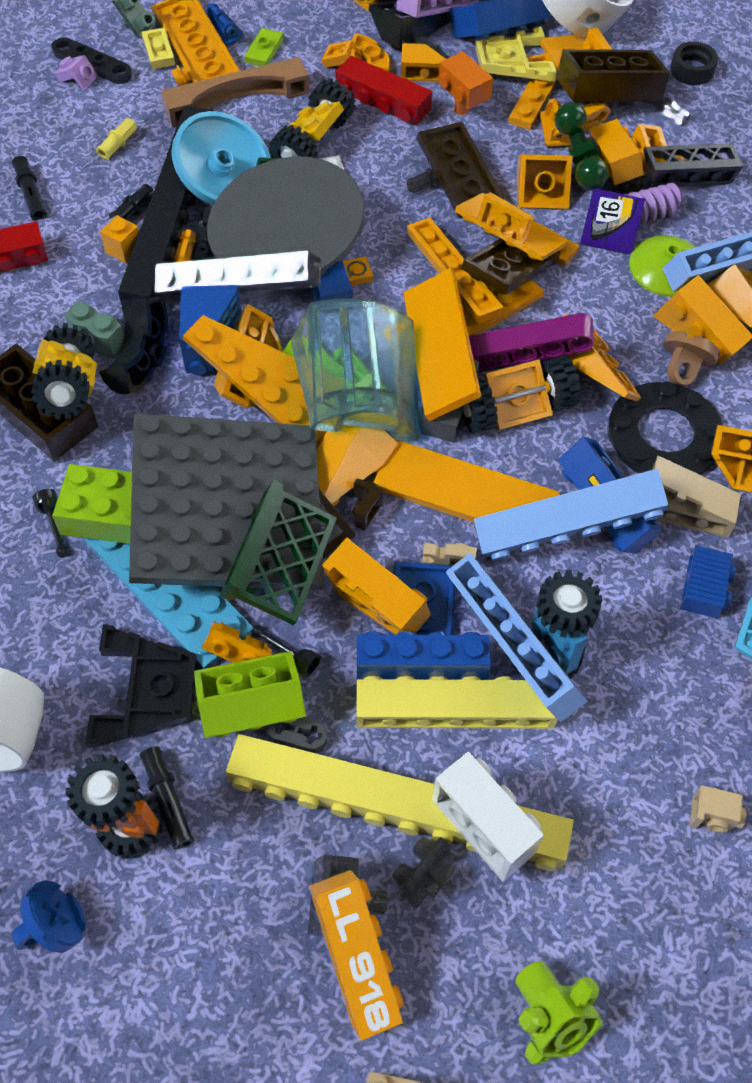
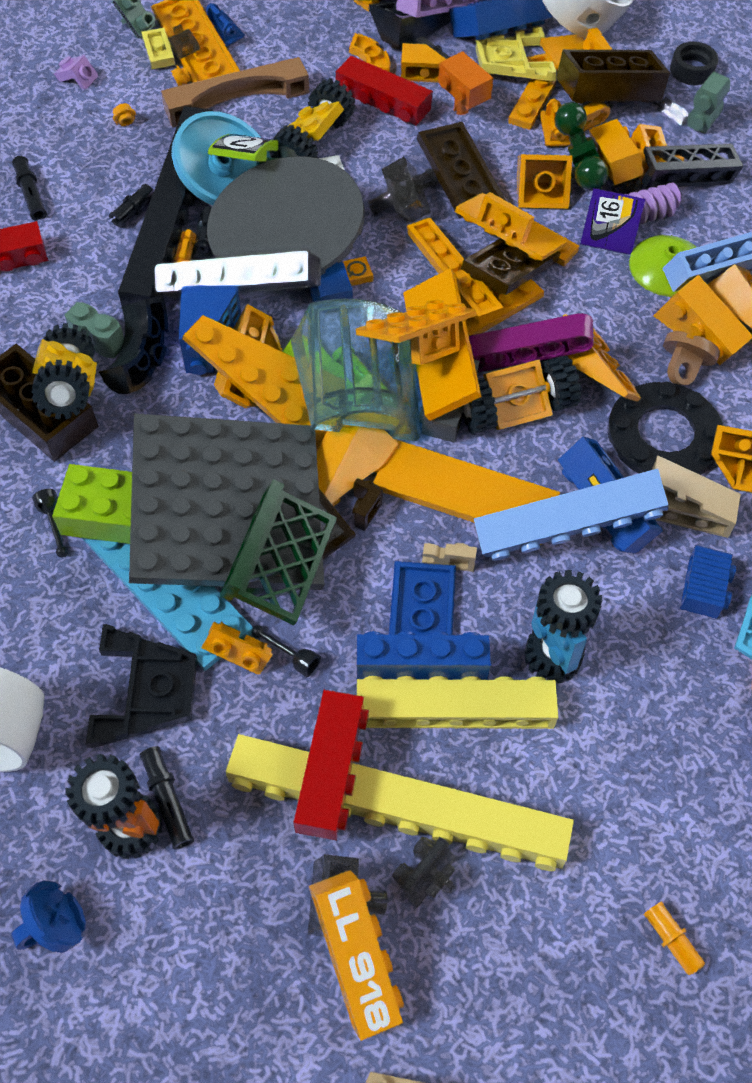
(102, 63): black plate -> none
(116, 138): light yellow axle -> none
(119, 238): light orange brick -> none
(123, 114): none -> light orange plate
(183, 42): none -> clear smoke tile
(243, 147): none -> slope
(249, 694): lime brick -> none
(263, 47): lime plate -> none
(296, 740): dark grey beam -> none
(329, 765): none -> red brick
(339, 52): light orange bracket -> none
(375, 589): light orange wedge -> none
(403, 192): none -> clear smoke brick
(430, 328): none -> light orange bracket
(487, 815): white brick -> none
(516, 638): light blue brick -> none
(558, 1015): lime piece -> none
(674, 938): none -> light orange axle
(709, 102): none -> sand green brick
(717, 810): tan brick -> none

